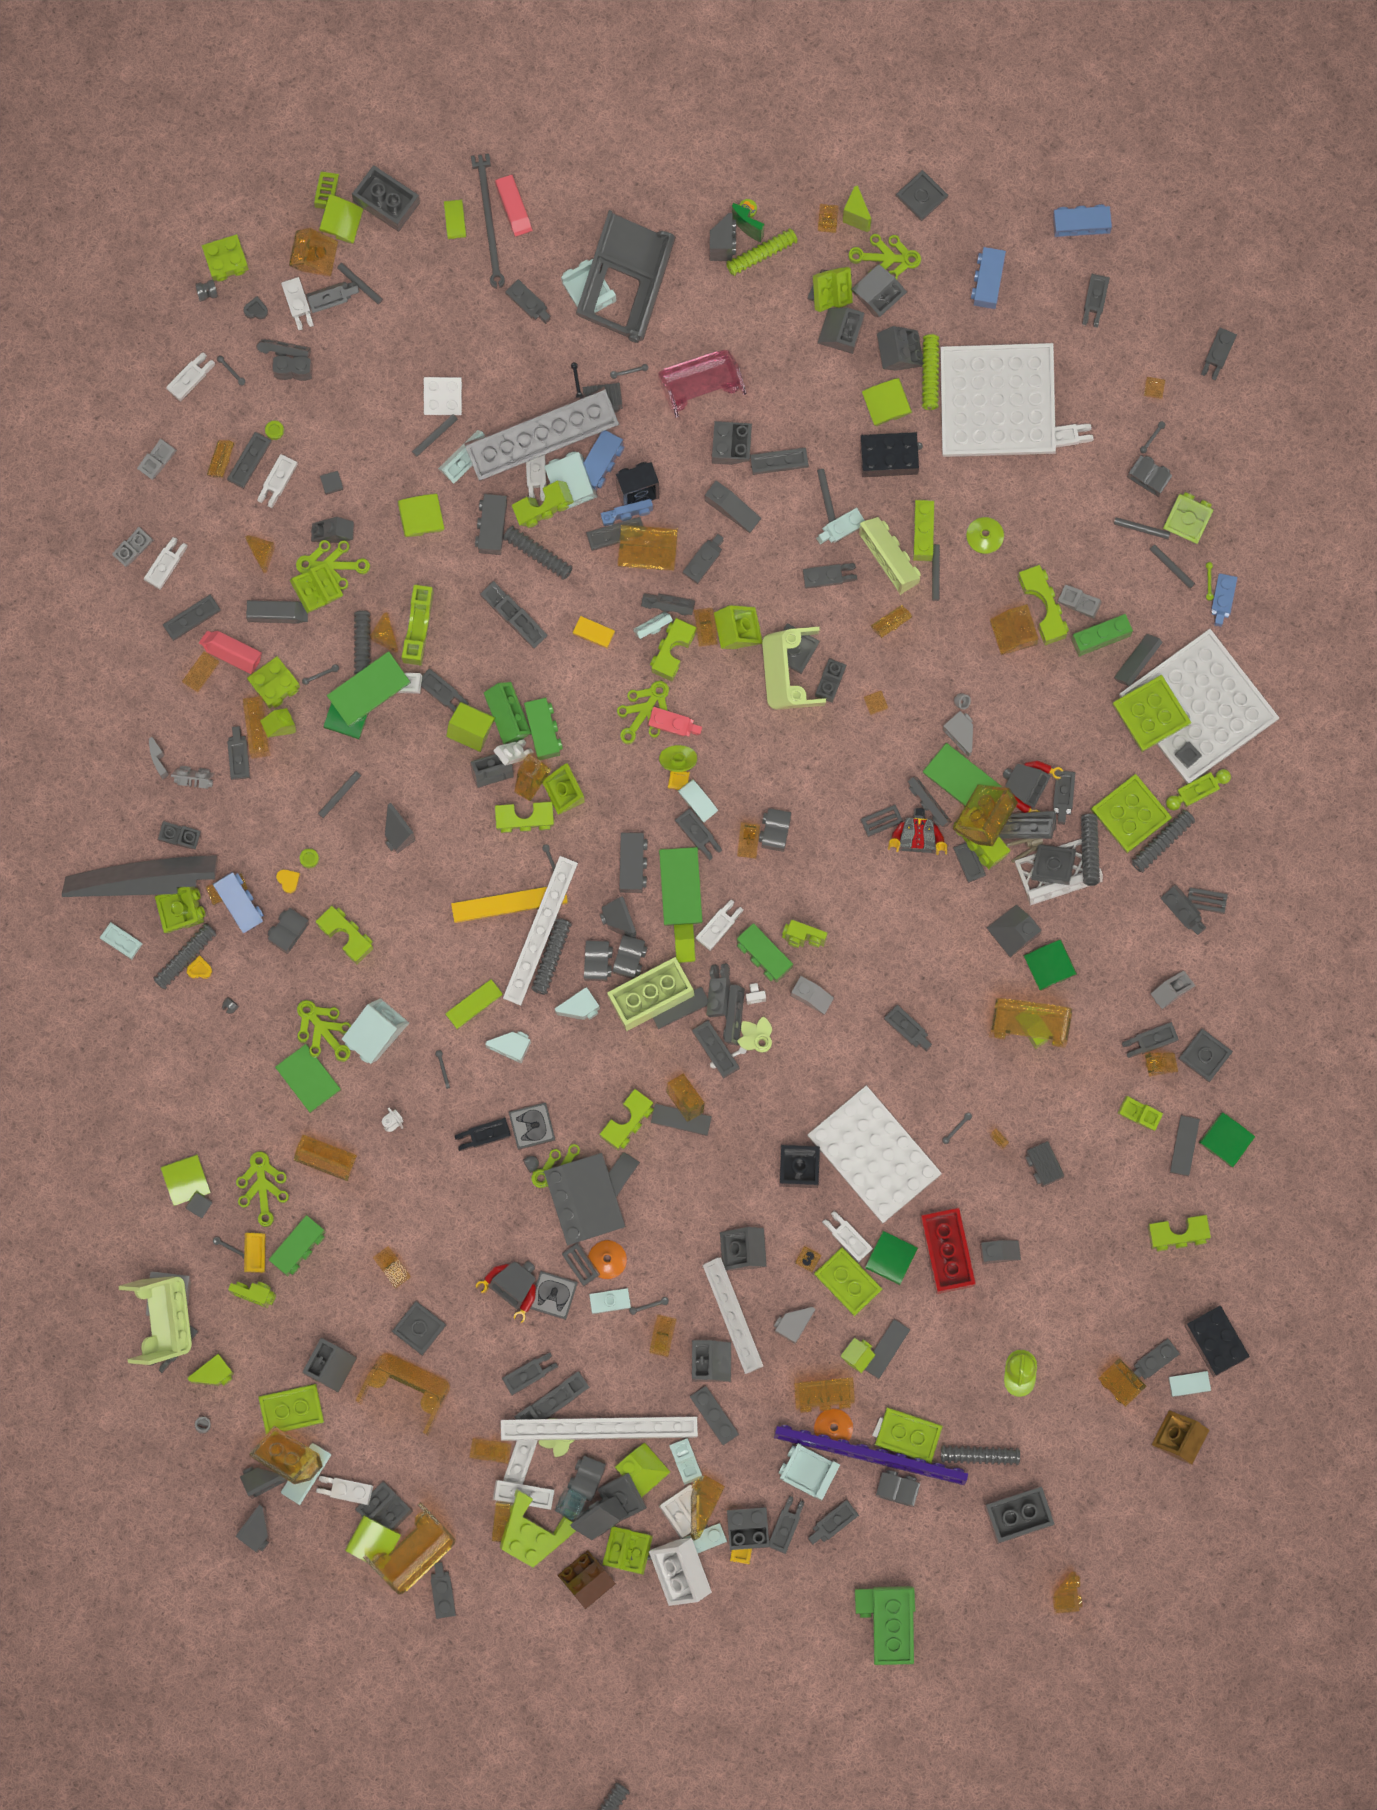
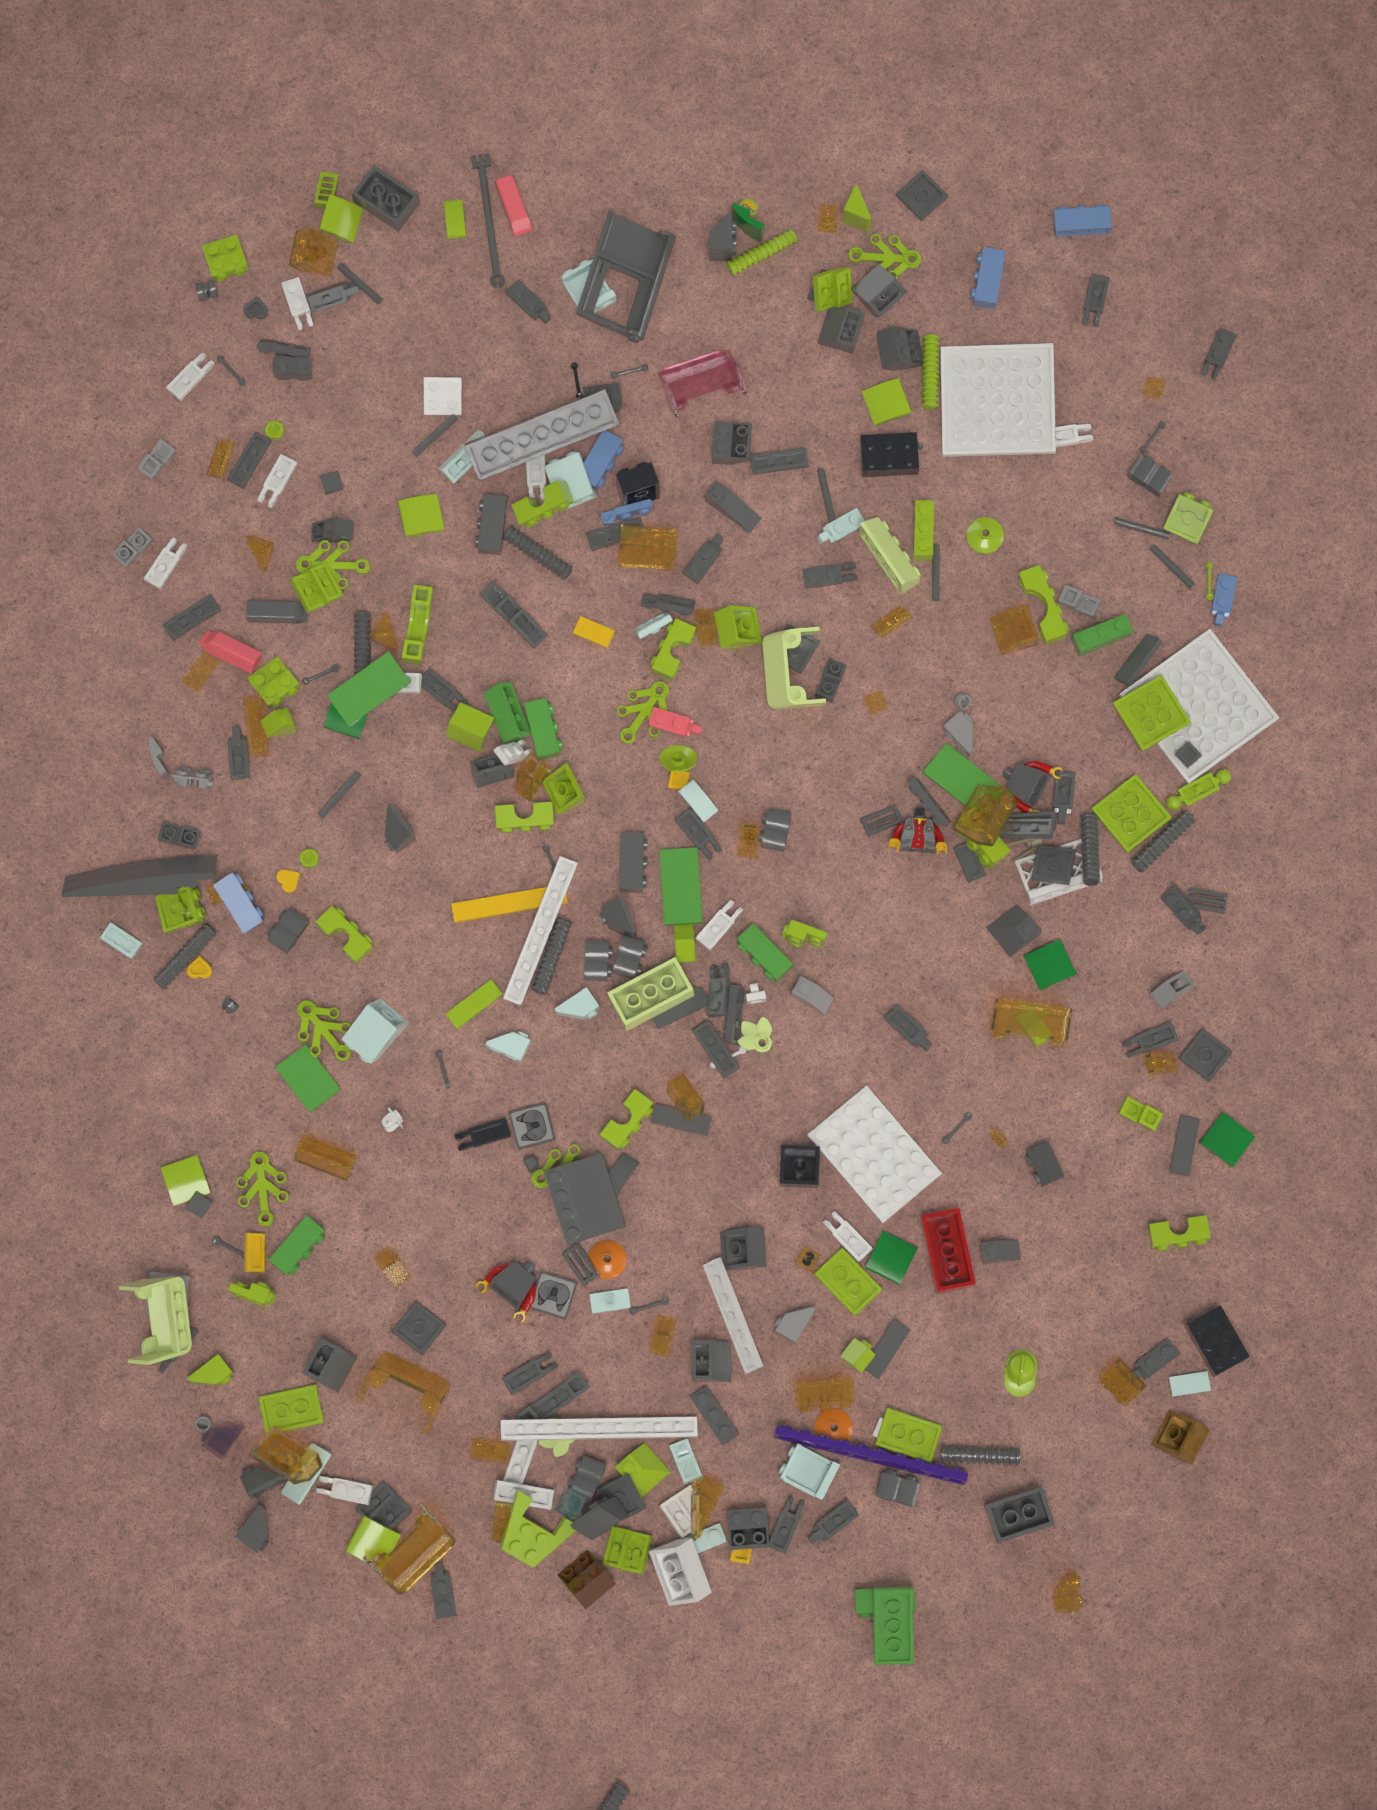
(221, 1439): none -> clear purple slope

